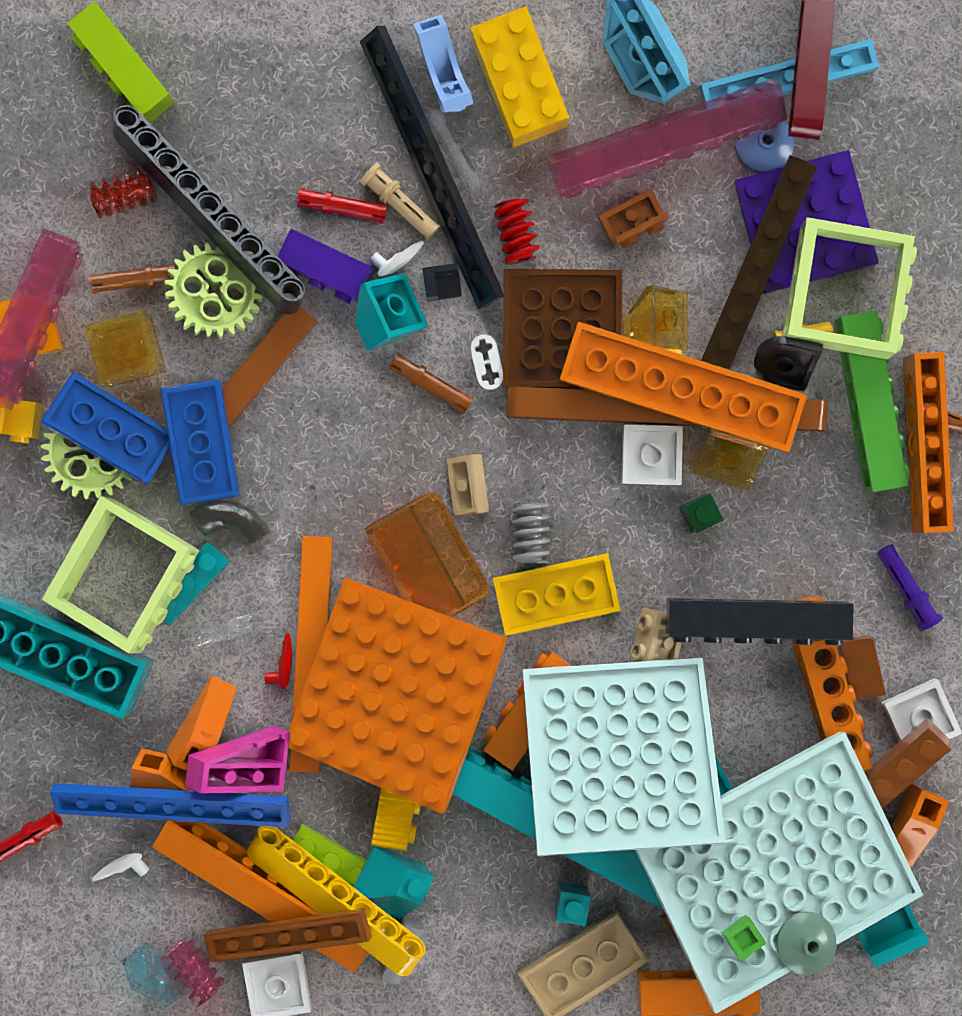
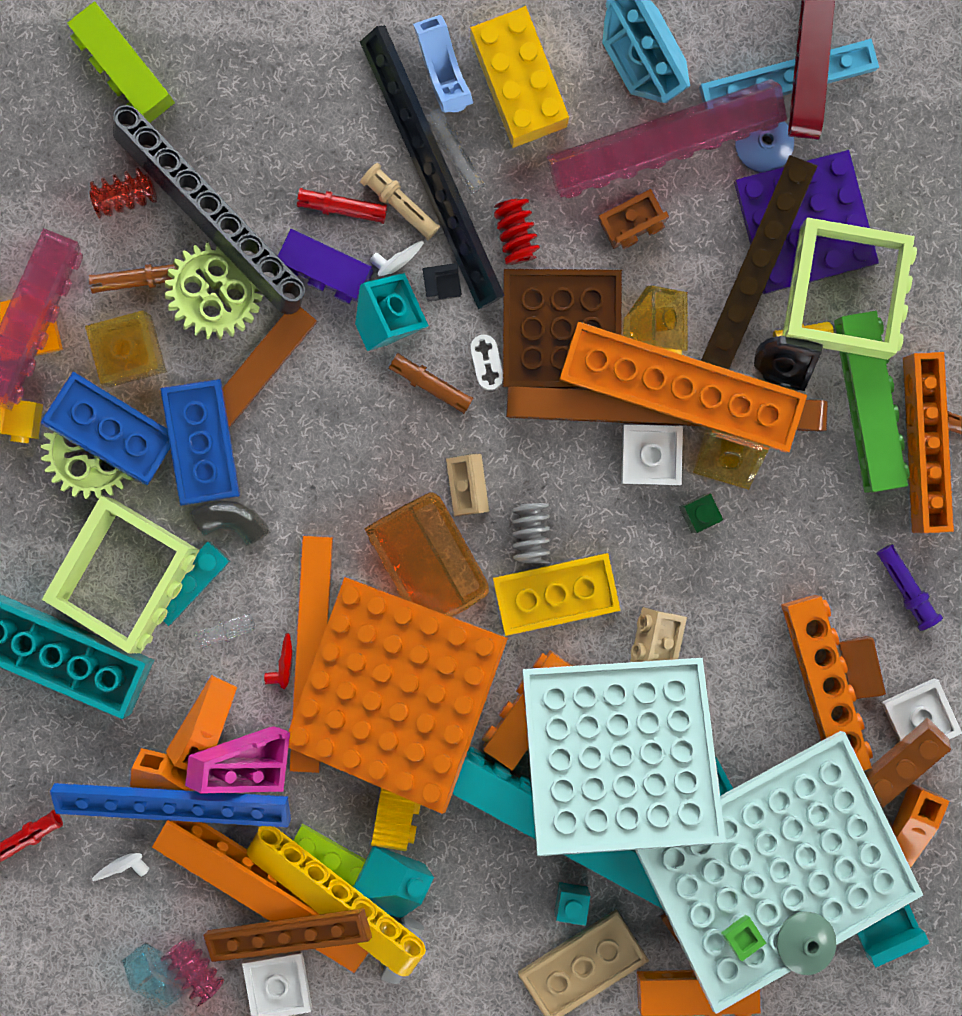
(759, 619): black brick -> none

